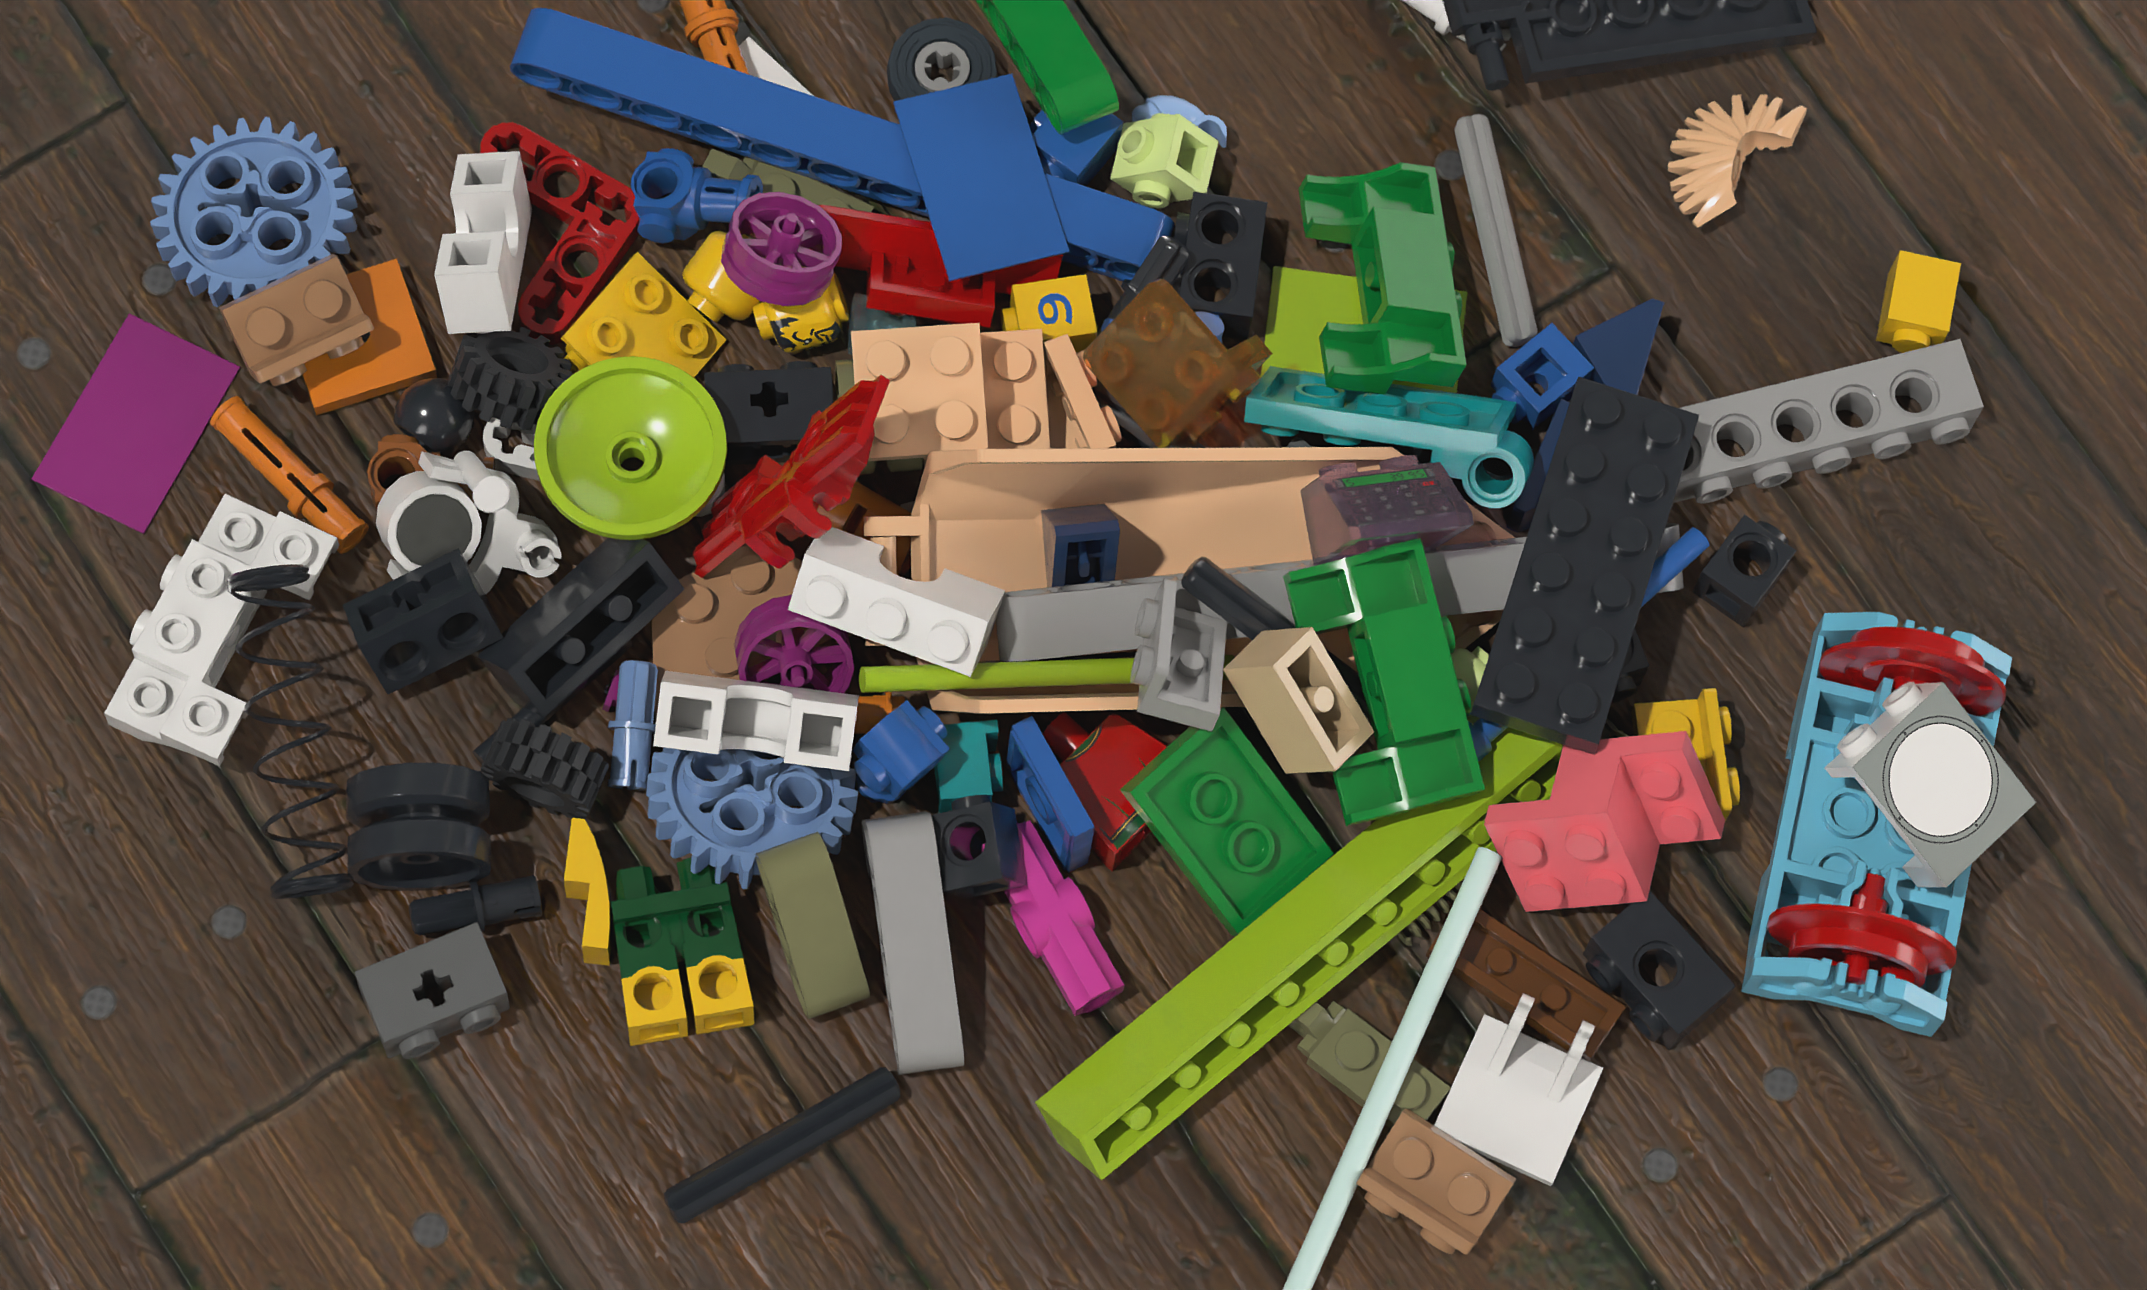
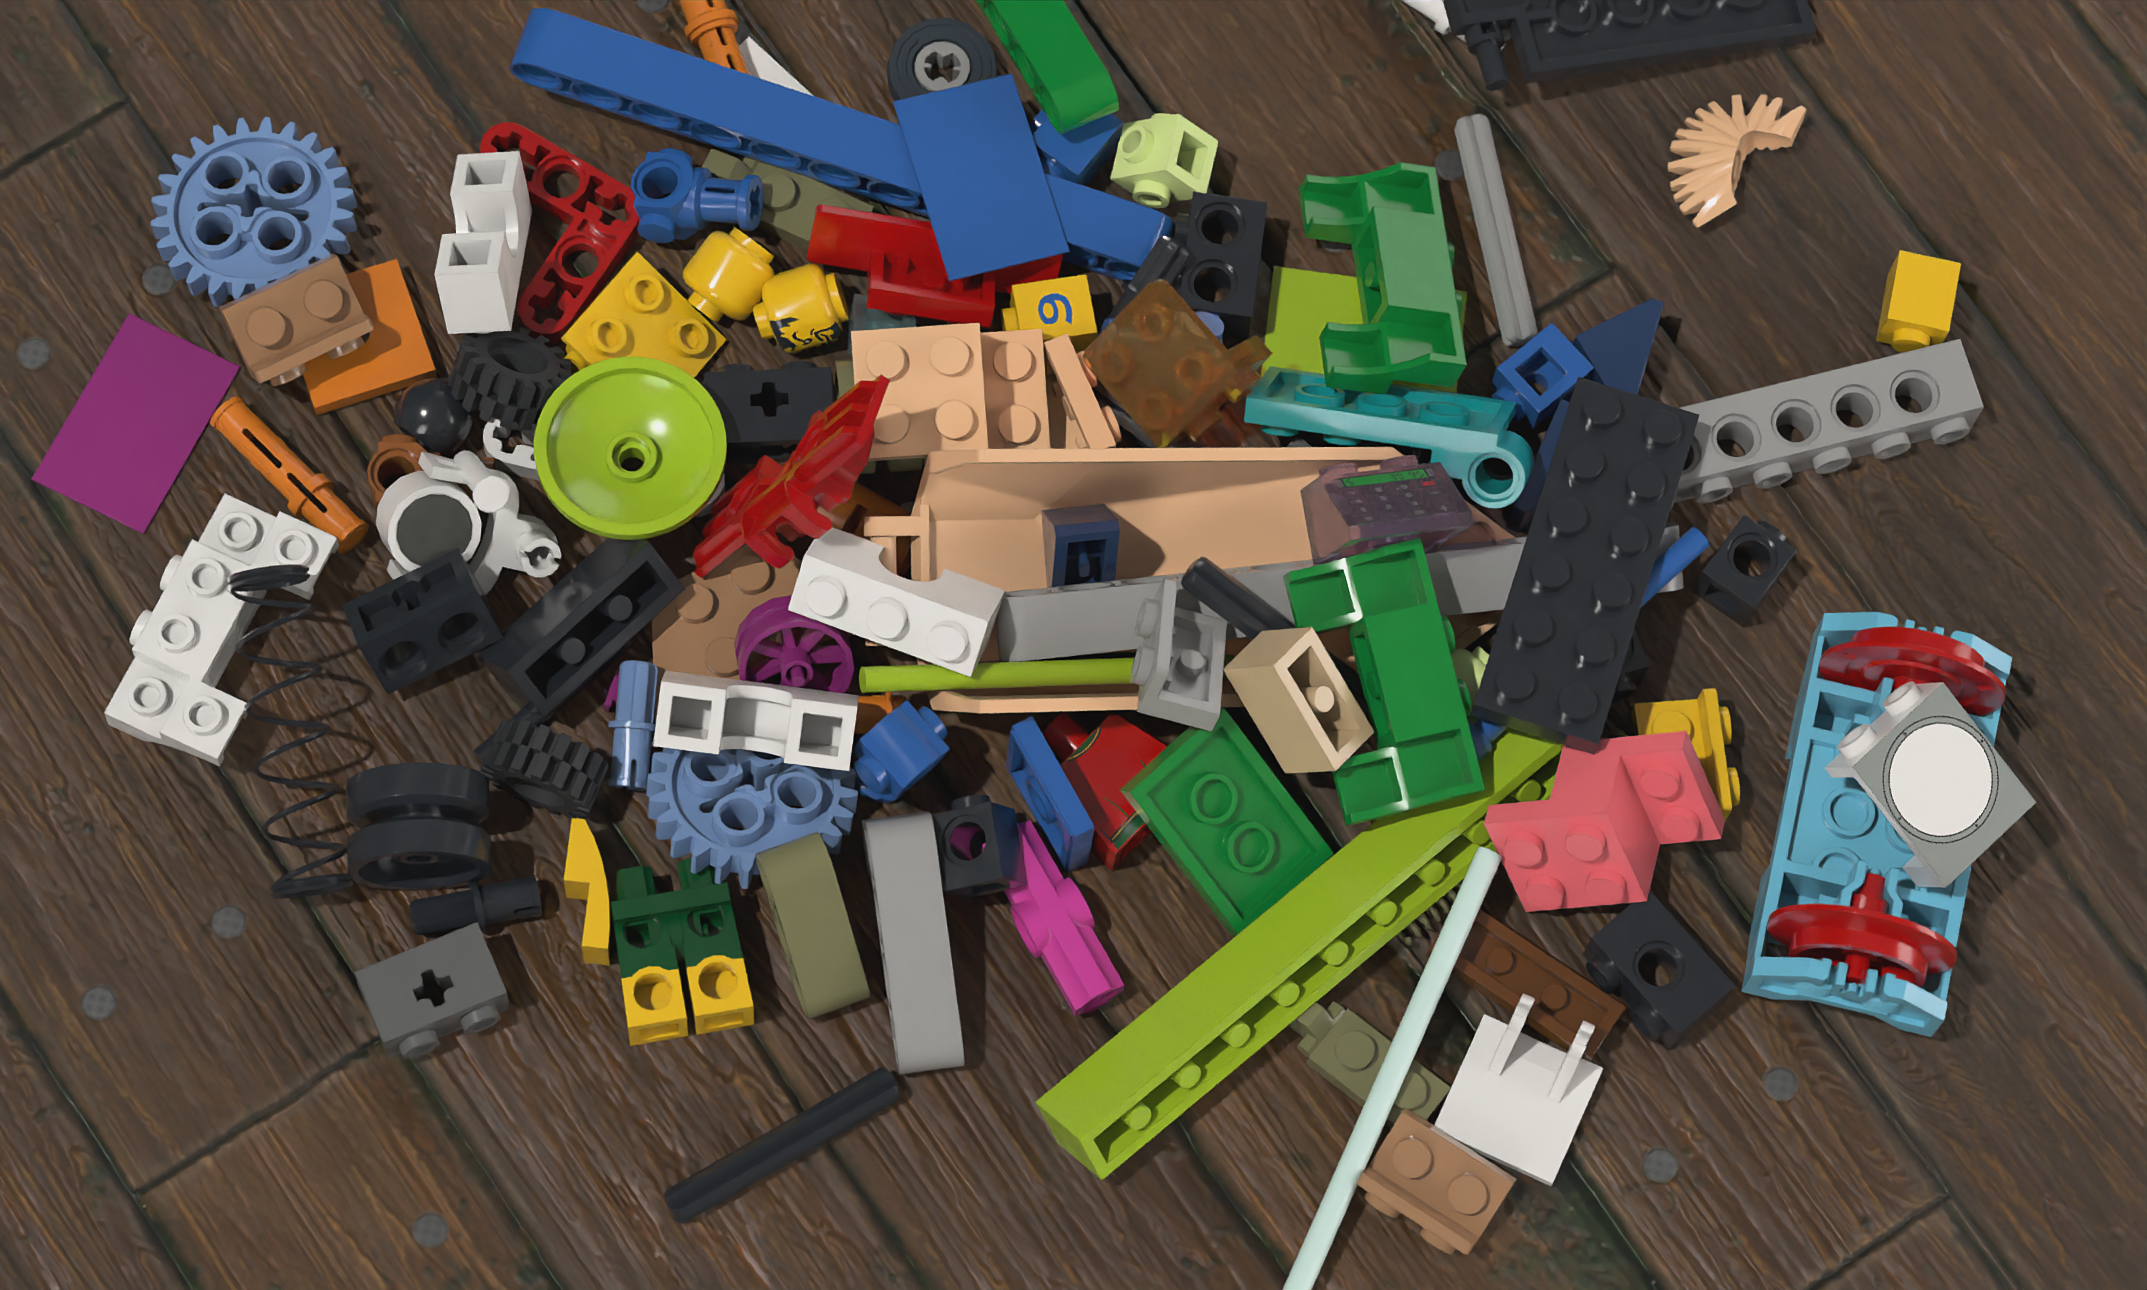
(772, 261): magenta wheel -> none
(967, 765): teal brick -> none
(1173, 105): light blue arm -> none

